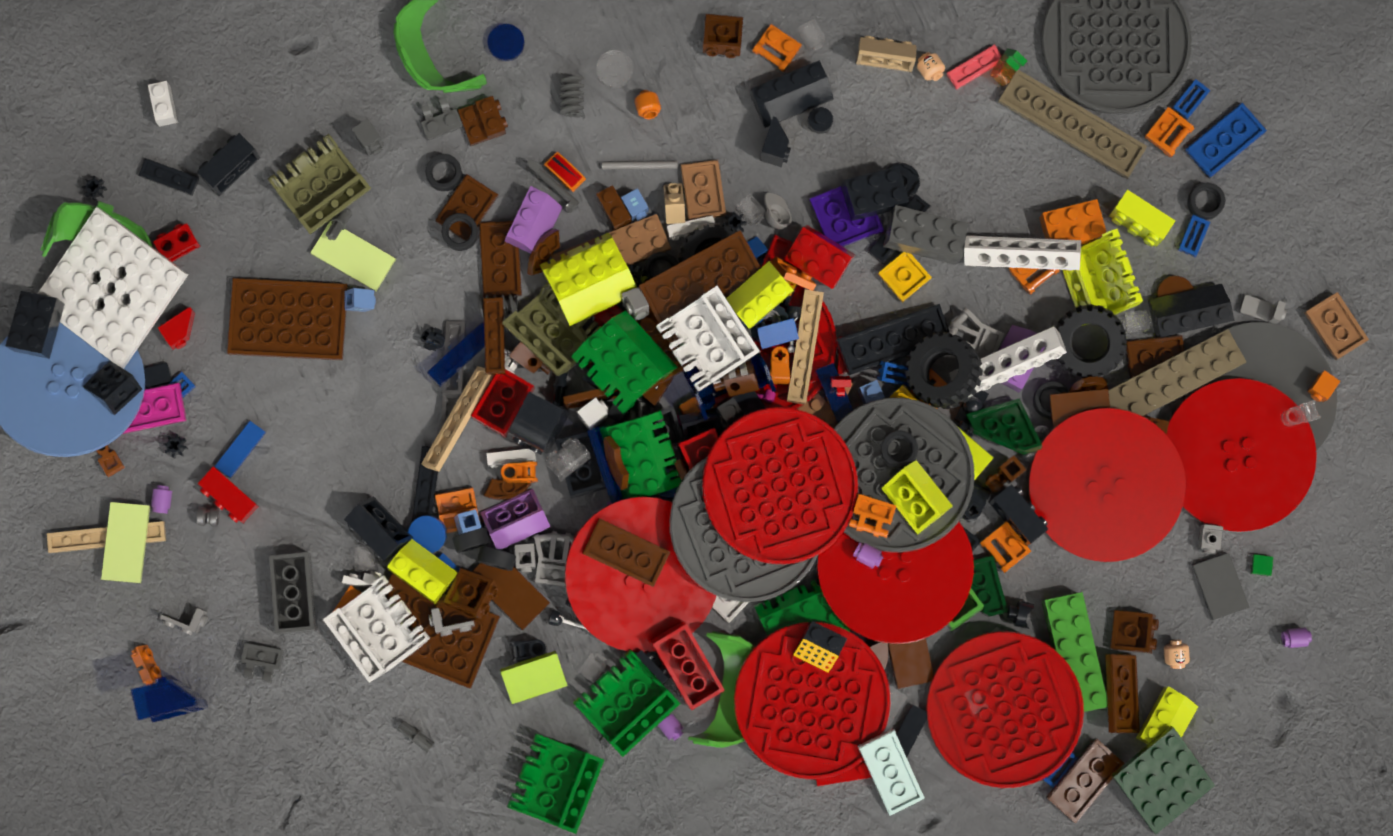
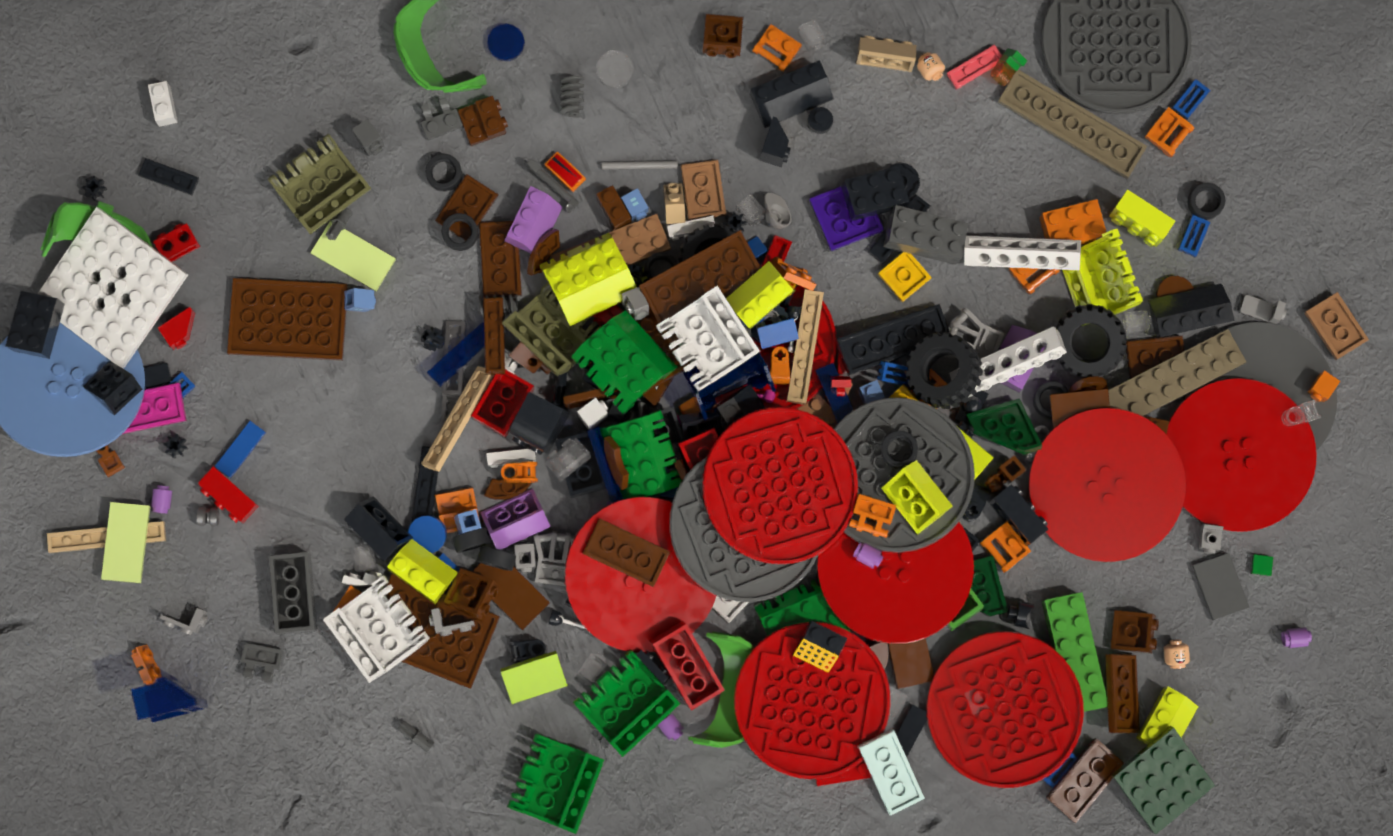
(228, 164): black brick -> none
(647, 104): orange head -> none
(739, 380): reddish brown torso -> none
(819, 256): red brick -> none
(1225, 140): blue tile -> none

